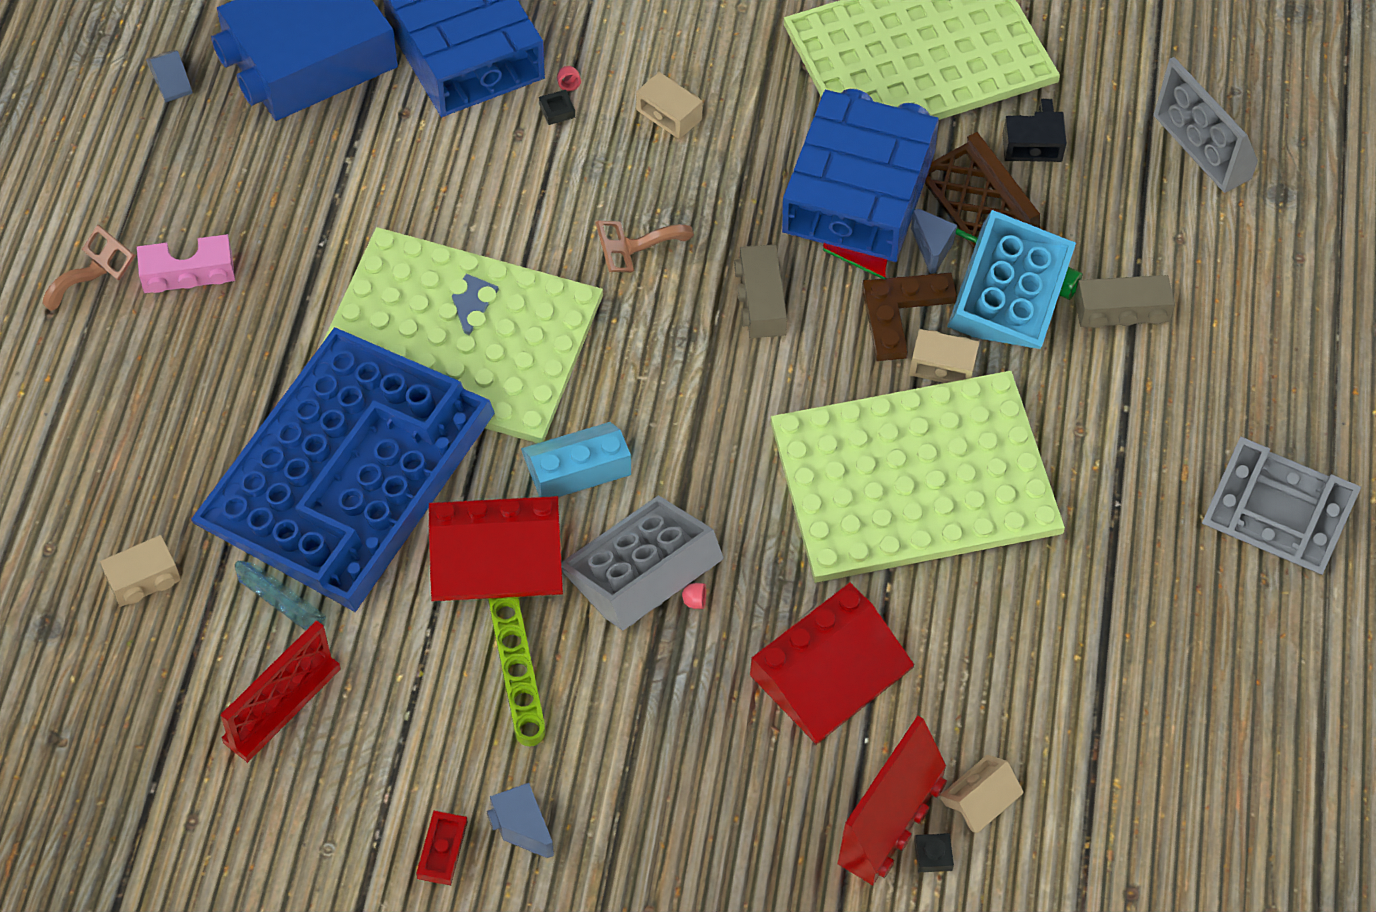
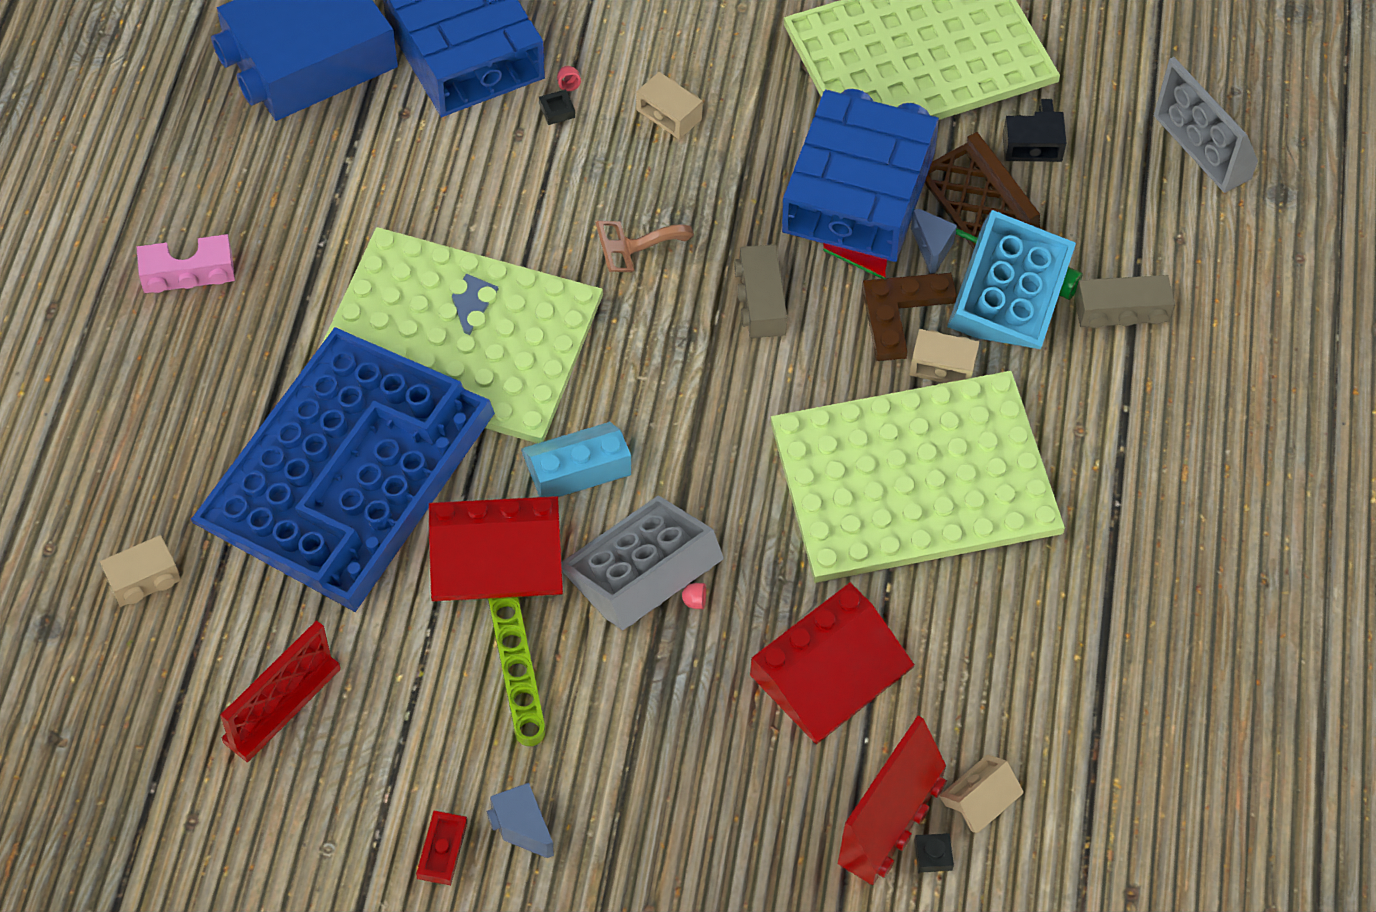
(99, 265): nougat piece -> none
(170, 75): sand blue slope -> none
(278, 594): clear light blue slope -> none
(1281, 506): light grey slope -> none

